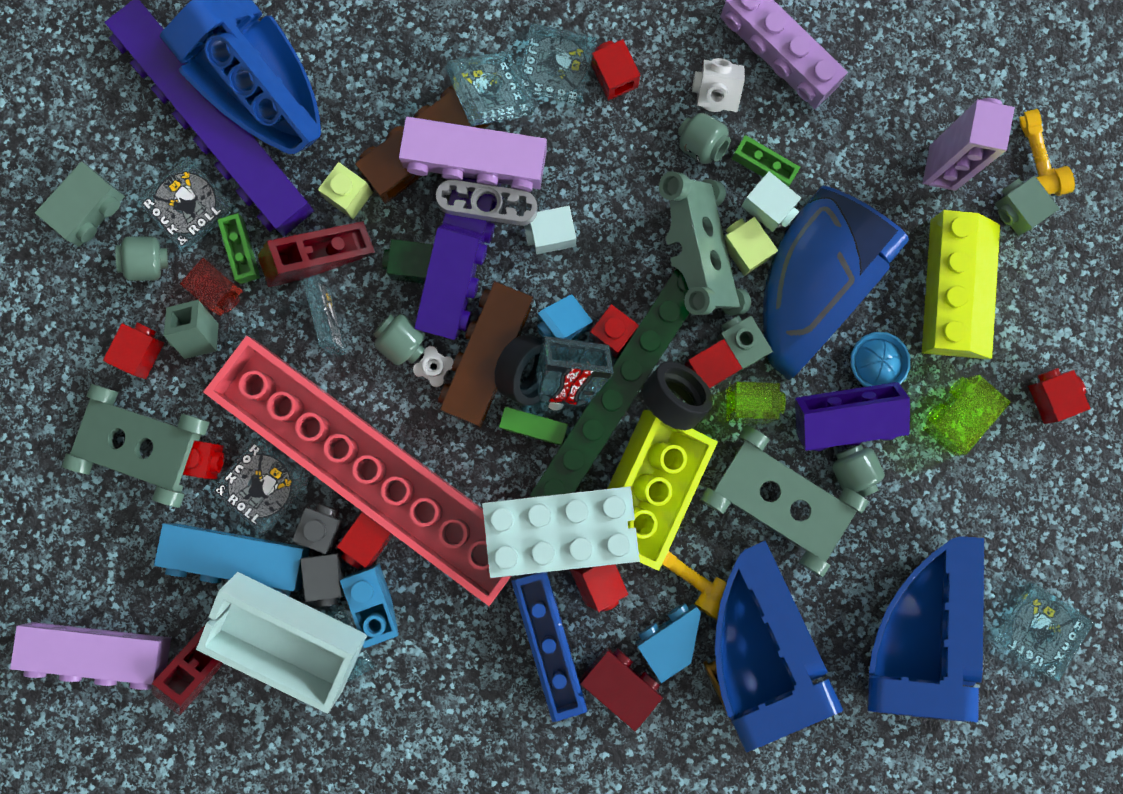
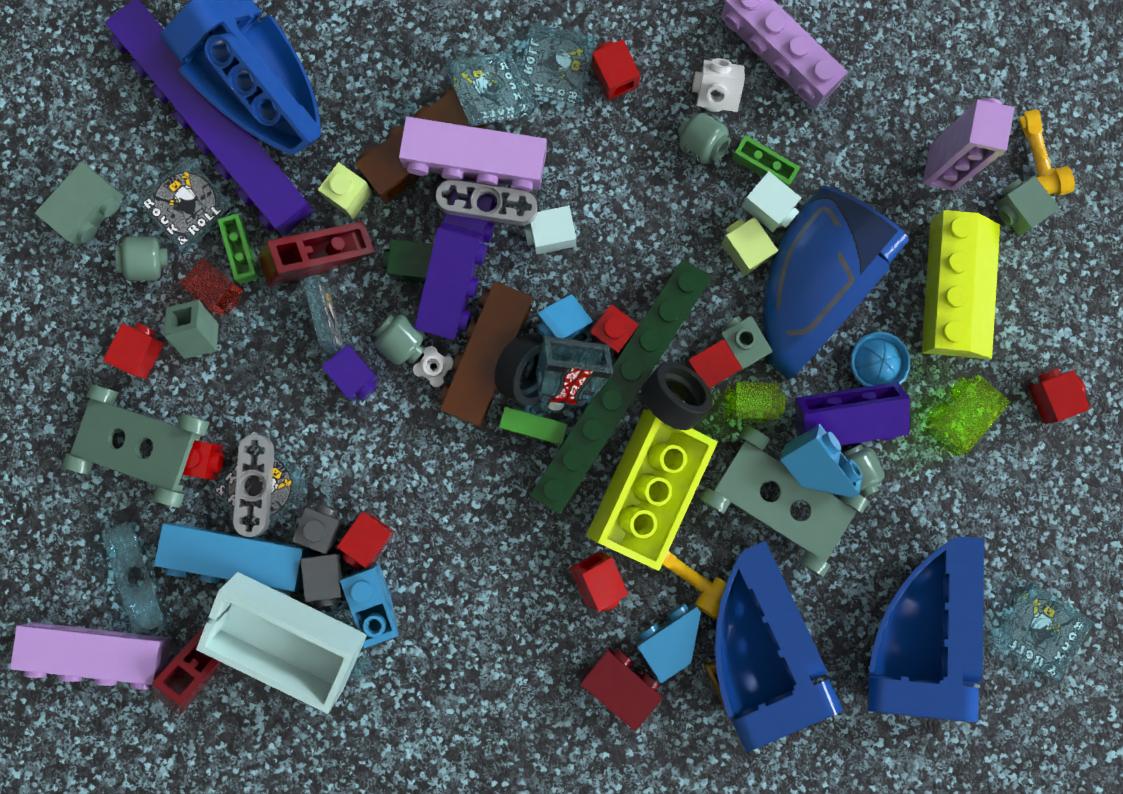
(139, 601): none -> clear light blue piece
(245, 459): none -> light grey beam
(351, 374): none -> dark purple brick
(358, 463): coral brick -> none
(549, 646): blue brick -> none
(560, 532): light aqua piece -> none
(704, 250): sand green piece -> none
(820, 464): none -> dark azure slope

